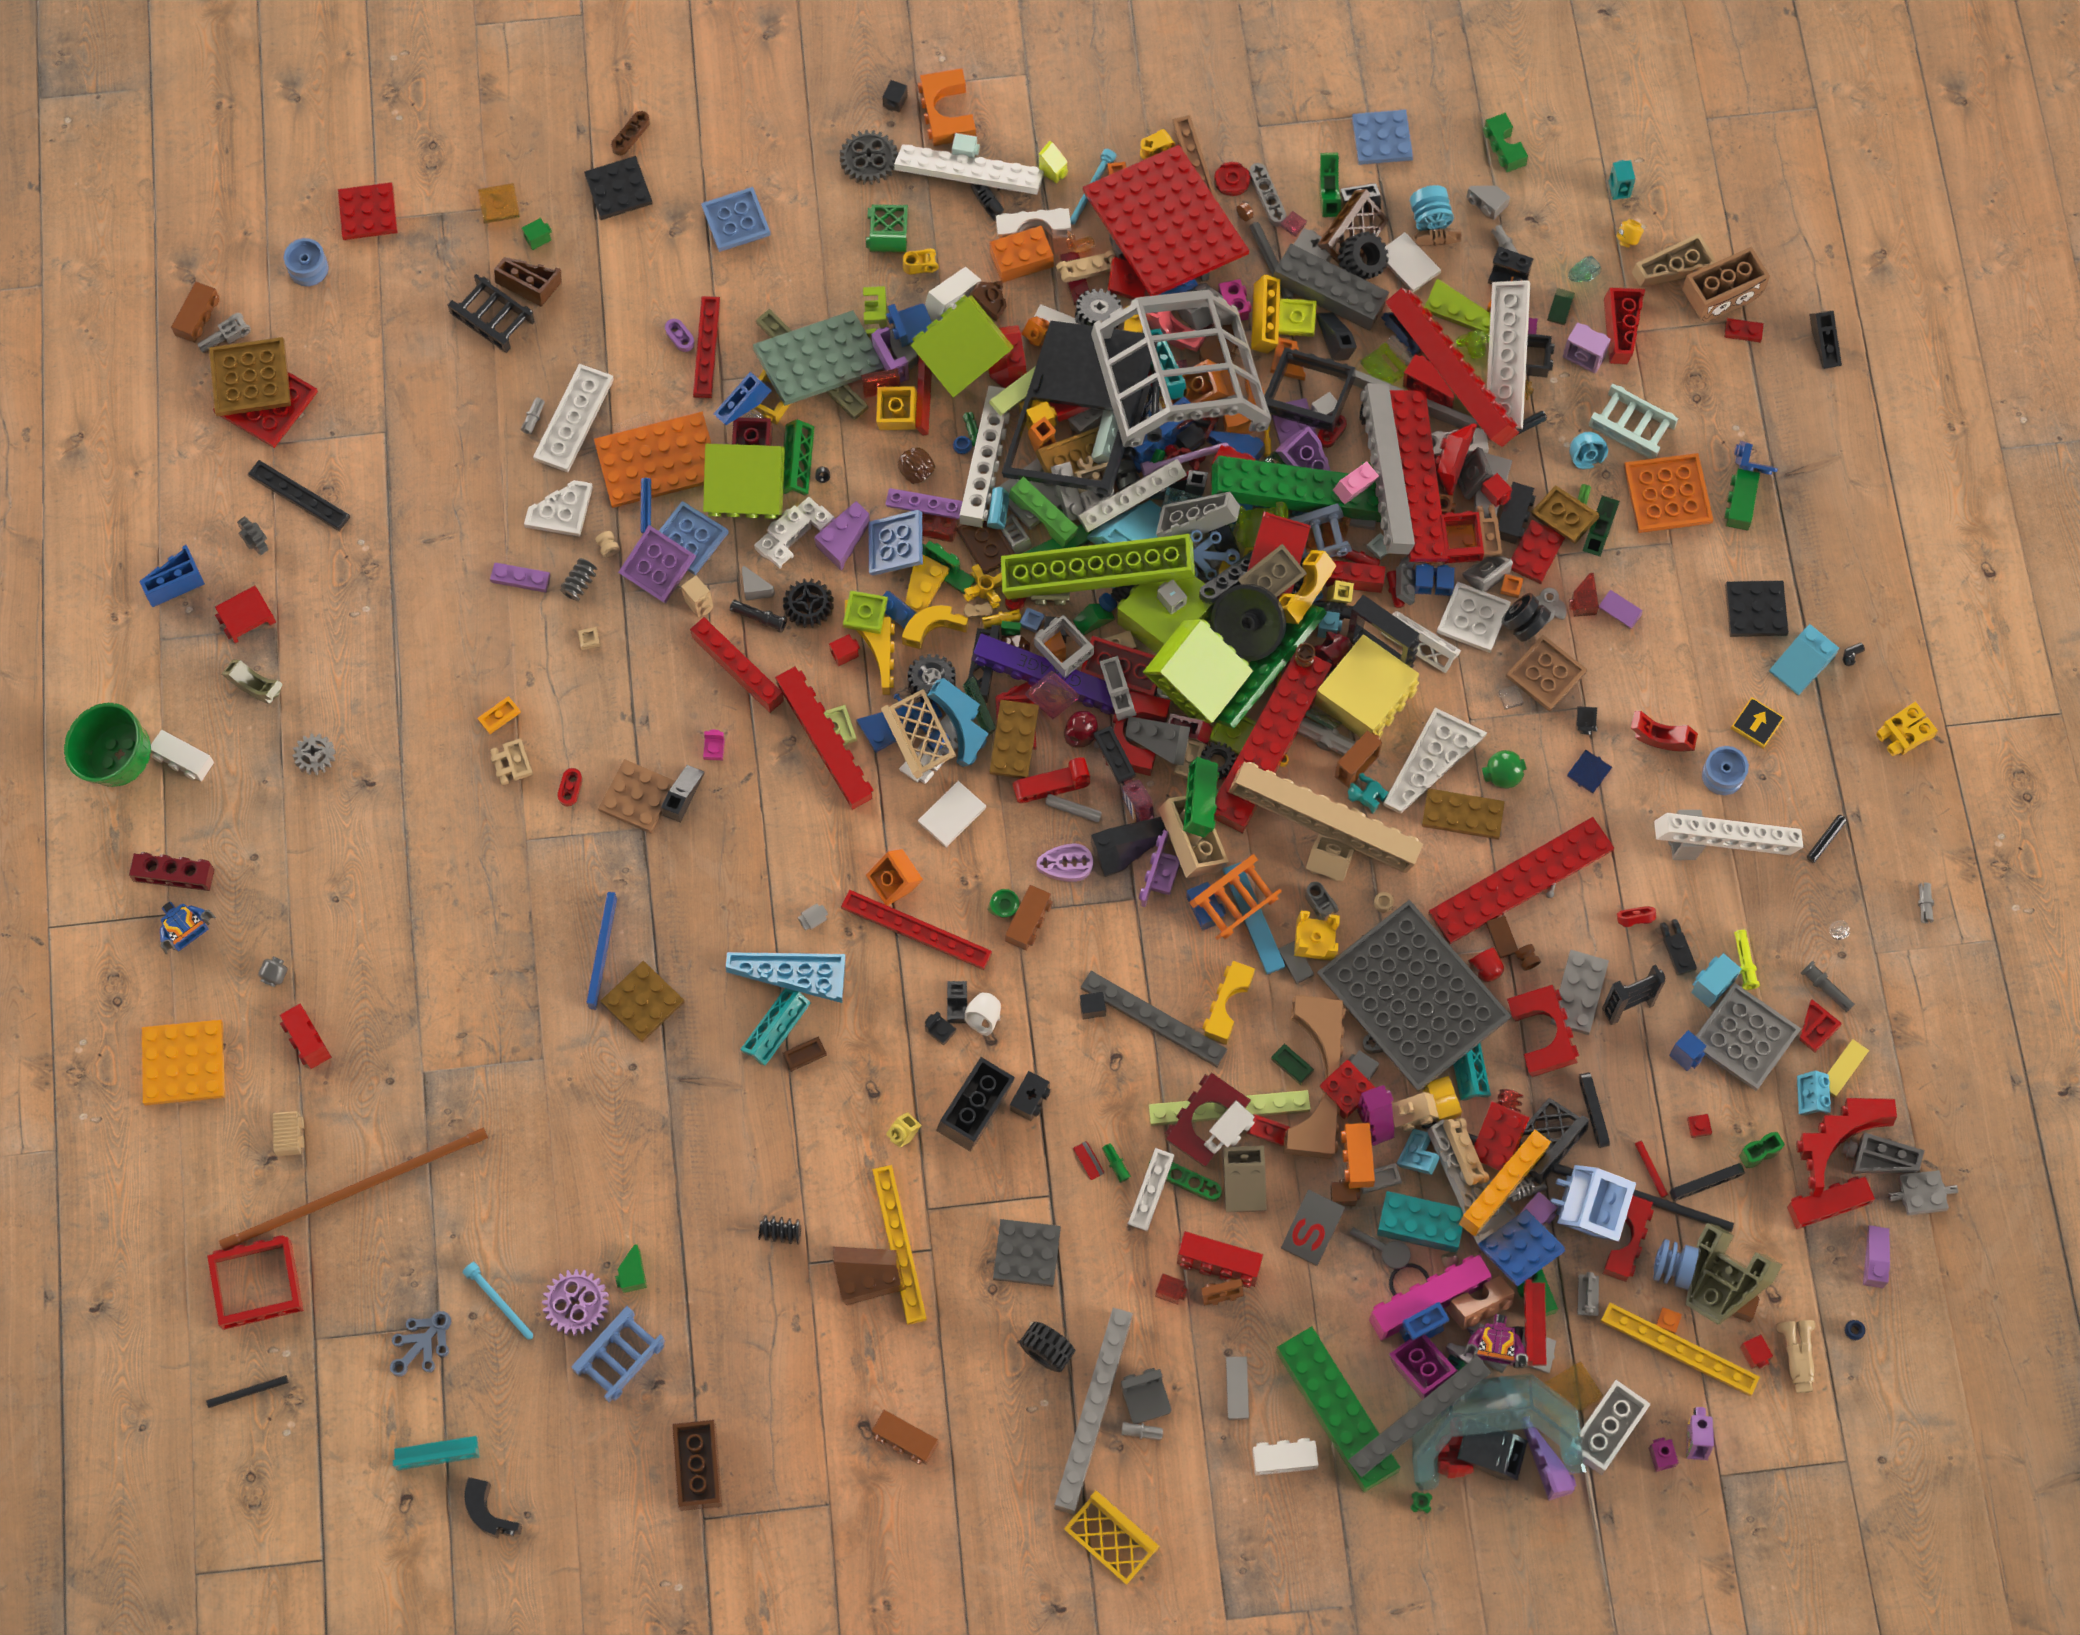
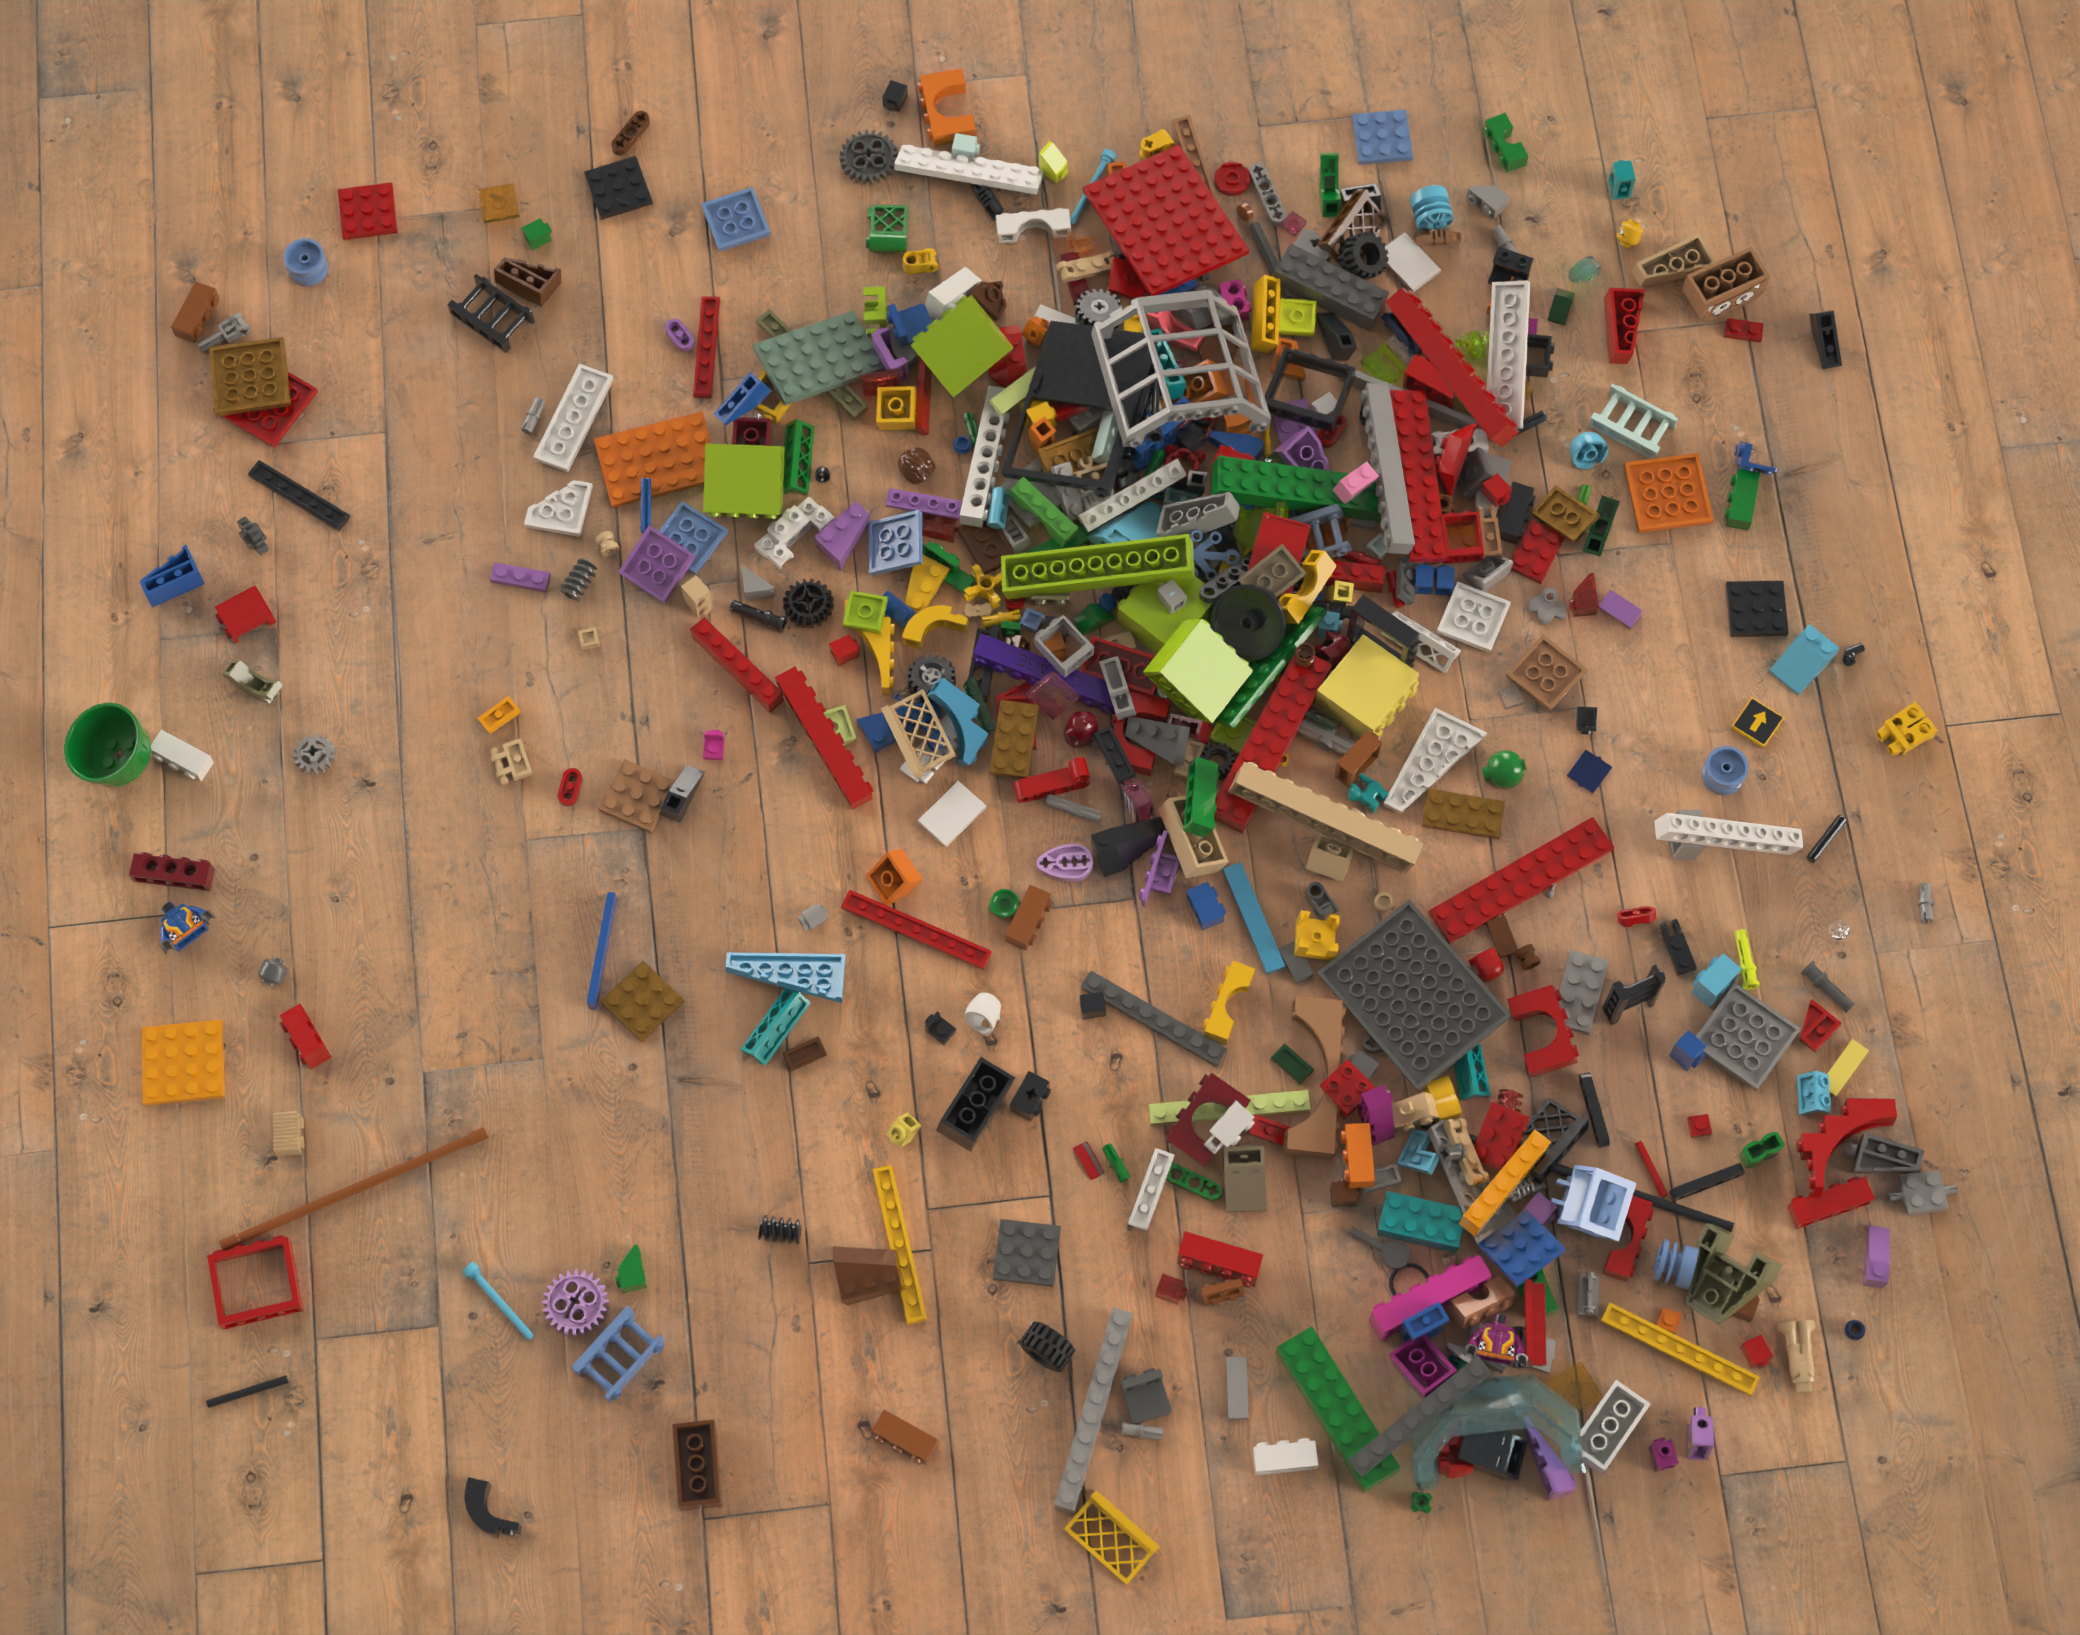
(422, 1341): sand blue plant -> none
(436, 1453): teal fence -> none
(956, 1001): black slope -> none
(1021, 254): orange brick -> none
(1147, 468): lavender piece -> none
(1218, 890): orange fence -> none
(1313, 1227): dark grey slope -> none
(1449, 1153): none -> dark grey bush
(1456, 308): lime wing -> none
(1511, 586): orange plate -> none
(1526, 617): black wheel -> none
(1586, 347): lavender brick -> none
(1662, 736): red arch -> none

